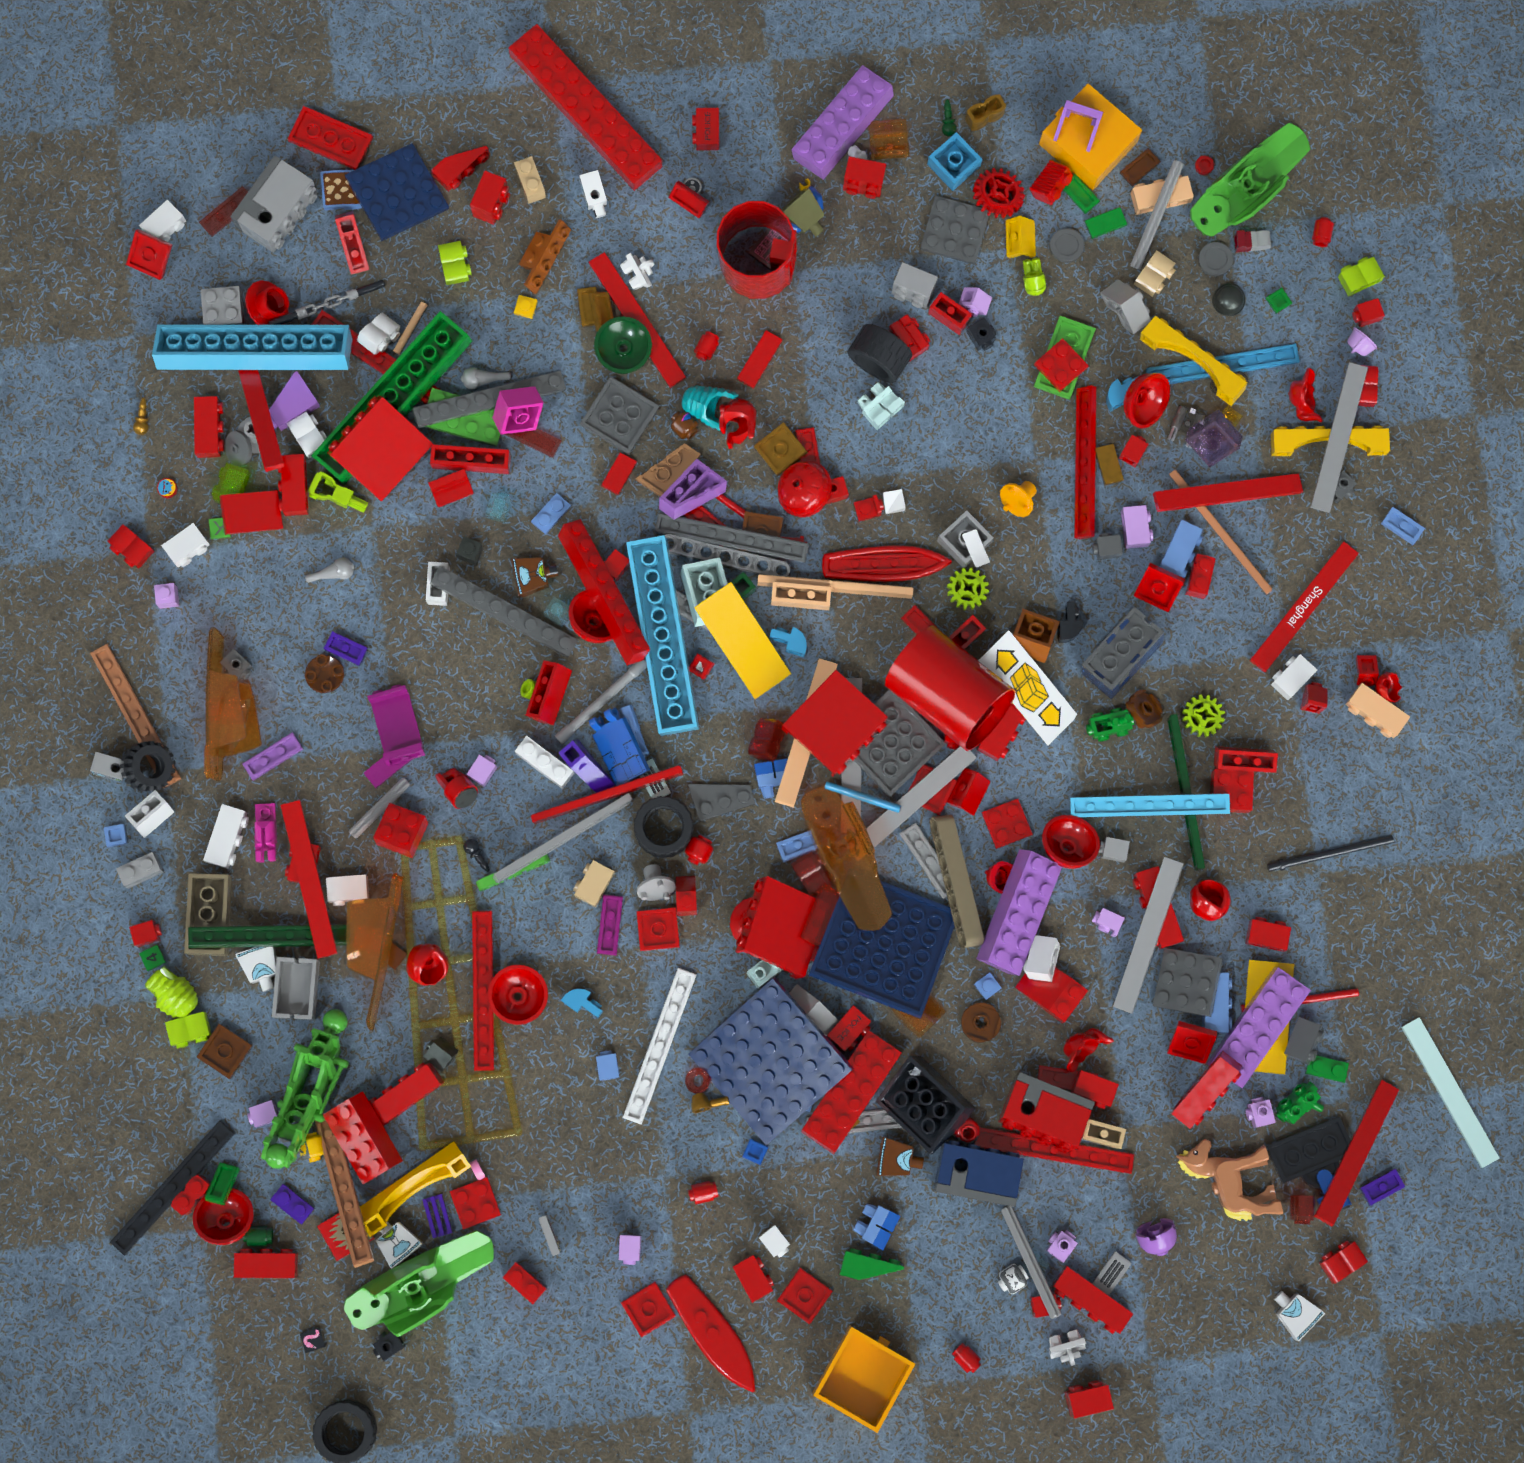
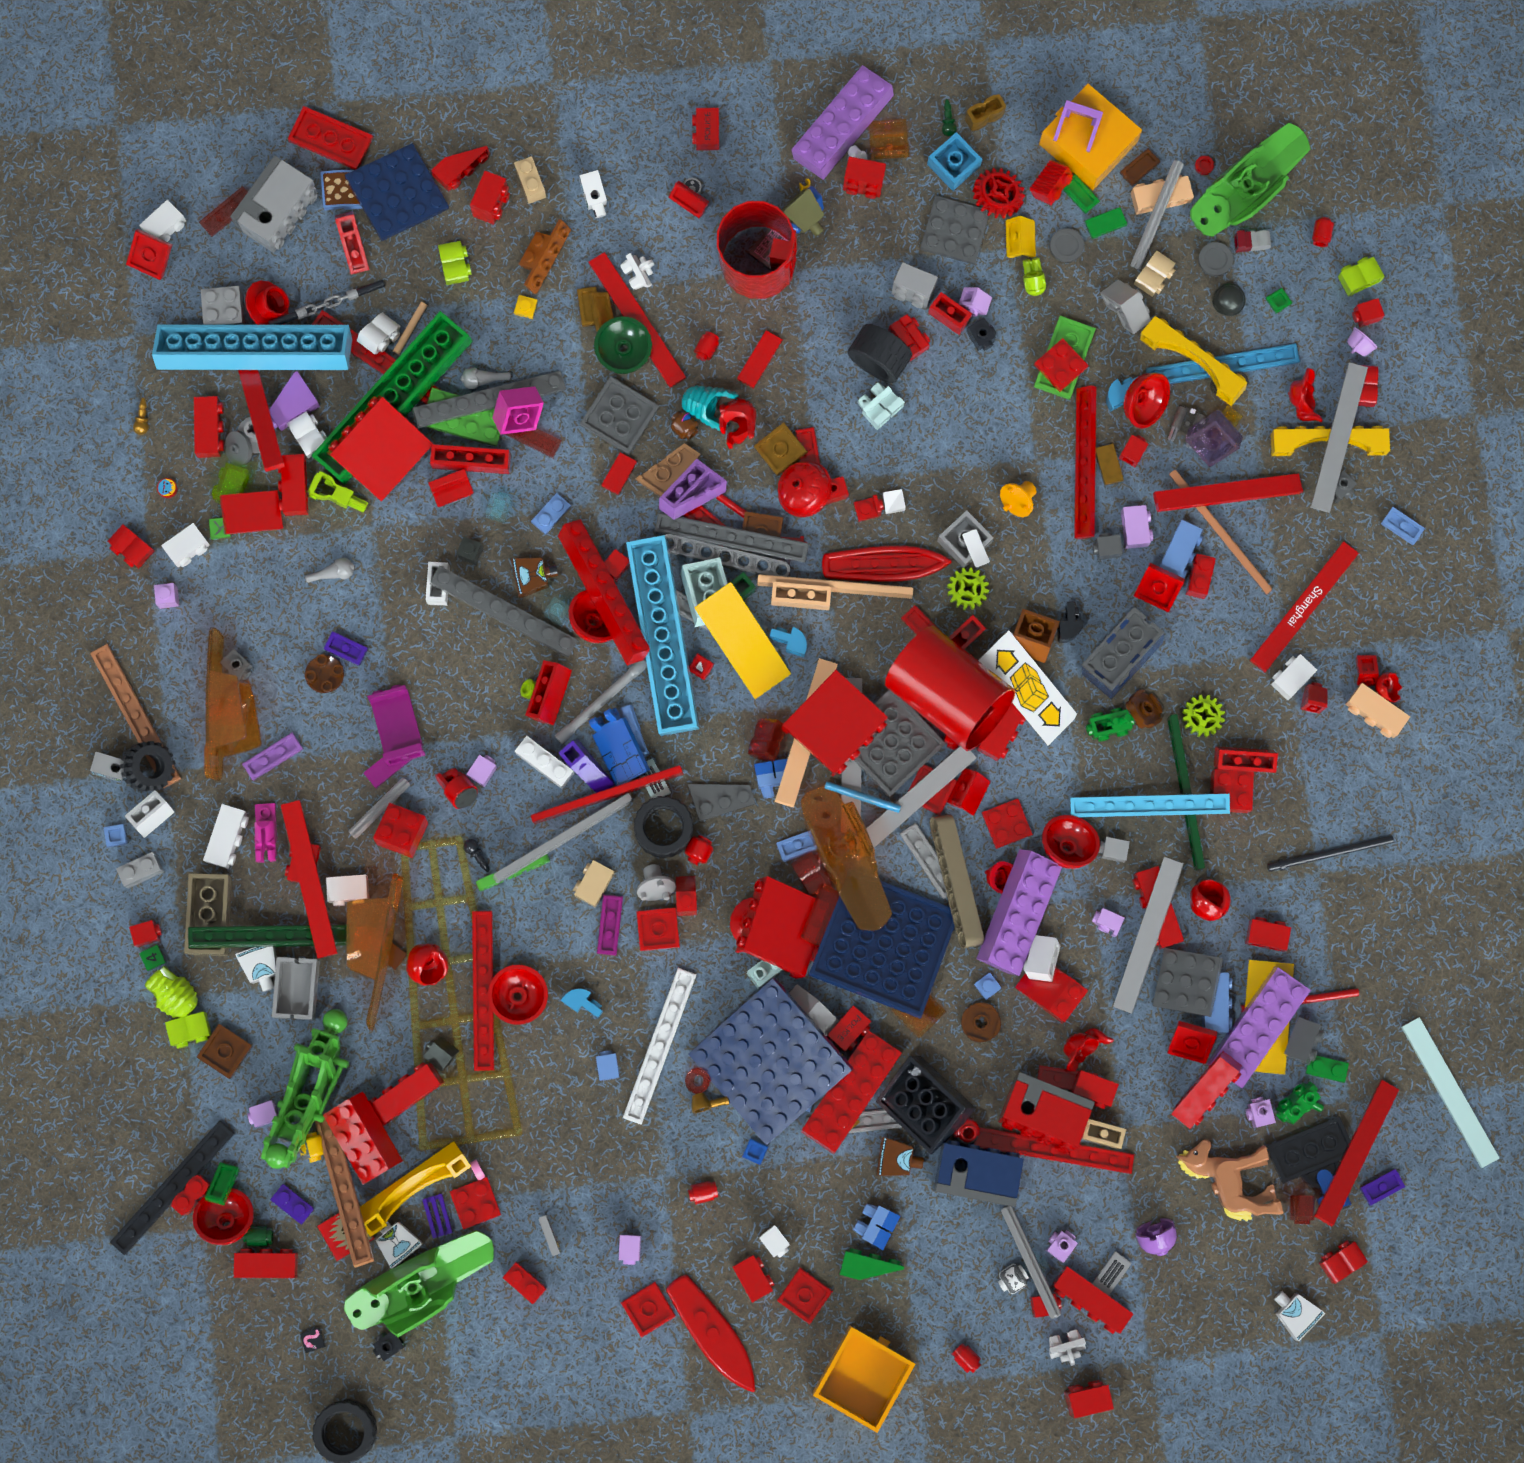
(585, 107): red brick -> none

